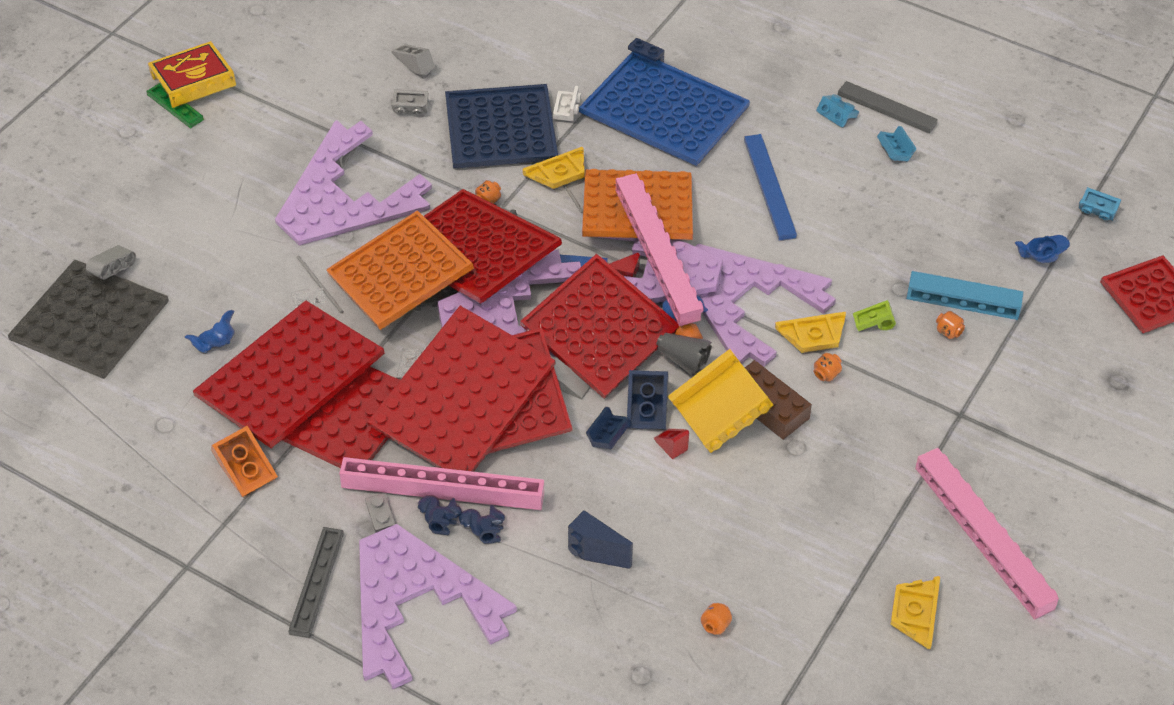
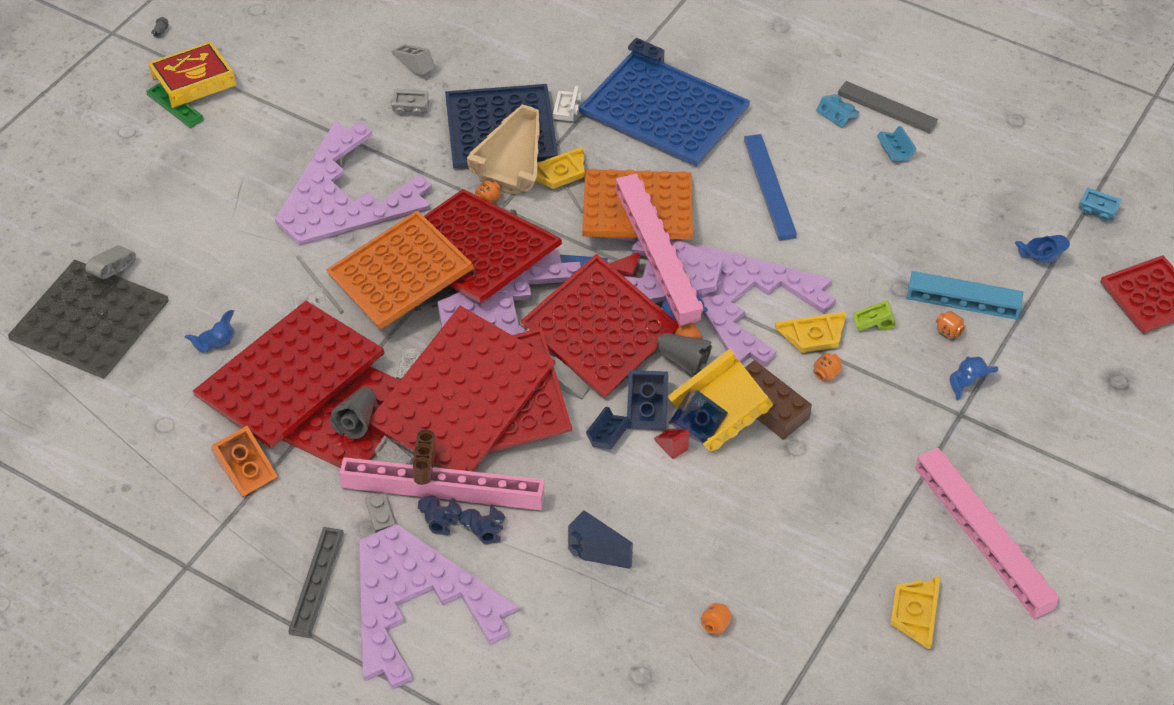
(161, 25): none -> dark grey pin
(354, 413): none -> dark grey cone
(392, 453): none -> clear plate
(423, 457): none -> reddish brown beam
(509, 152): none -> tan cone
(698, 416): none -> slope
(968, 372): none -> blue hair

